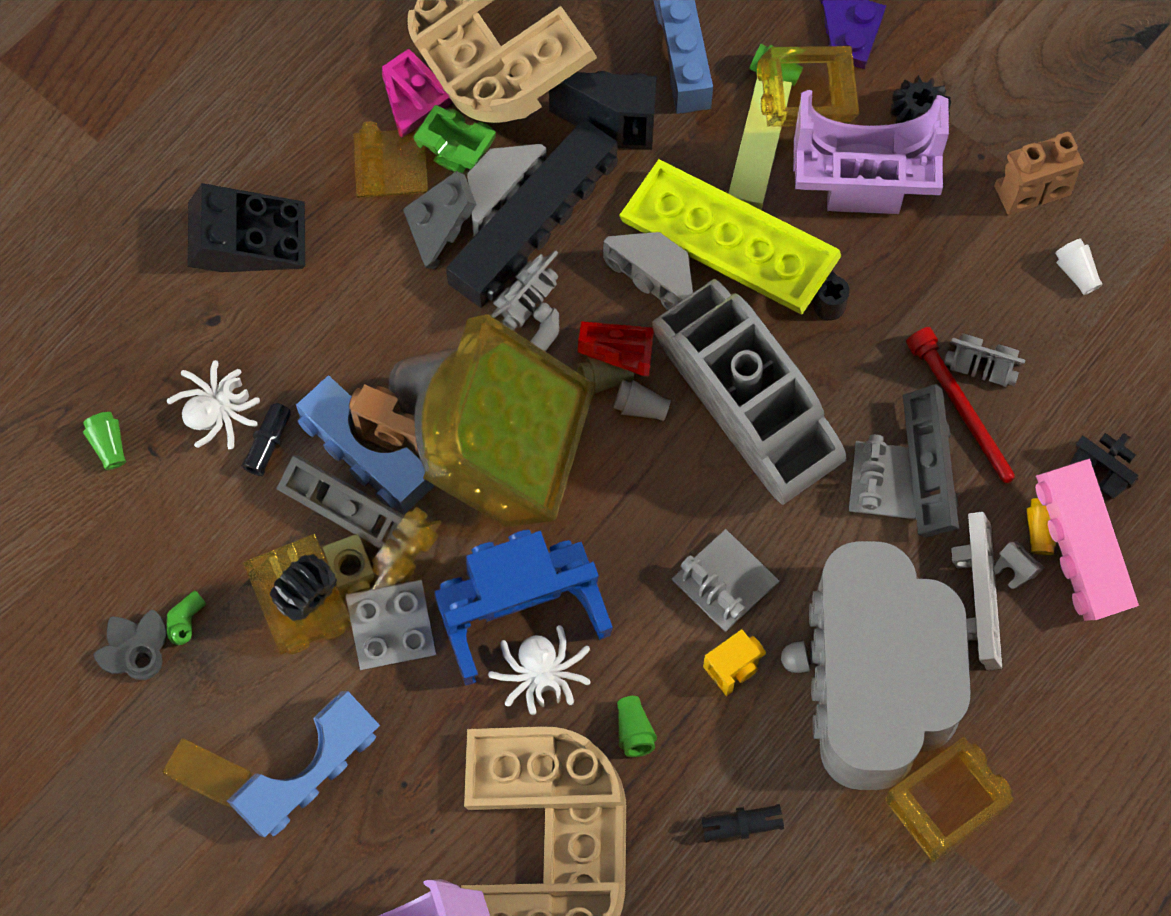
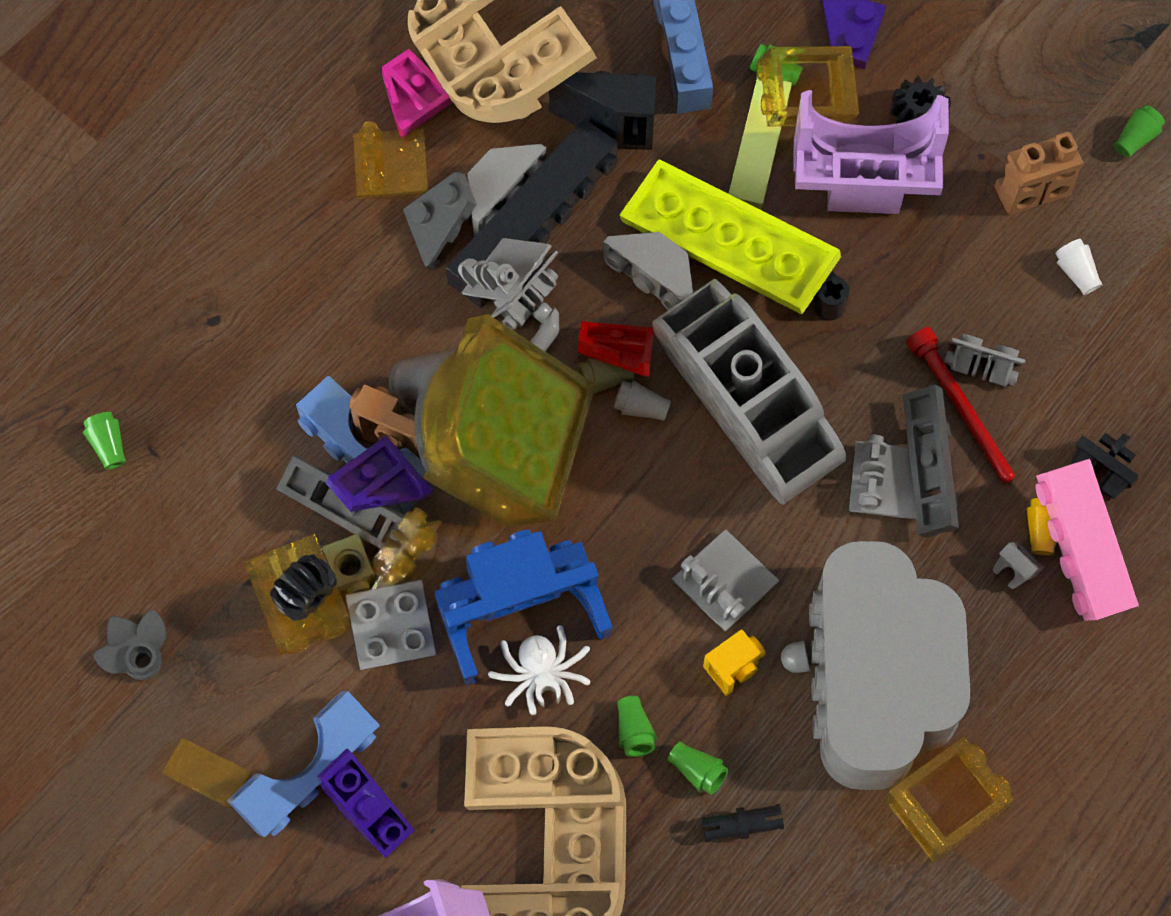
(180, 618): bright green arm -> none
(215, 404): white animal -> none
(244, 231): black slope -> none
(266, 439): black axle -> none
(364, 803): none -> dark purple slope
(378, 479): none -> dark purple wing
(453, 140): bright green cylinder -> none
(503, 271): none -> light grey hinge
(700, 768): none -> bright green cone
(981, 559): white hinge -> none
(1140, 129): none -> bright green cone

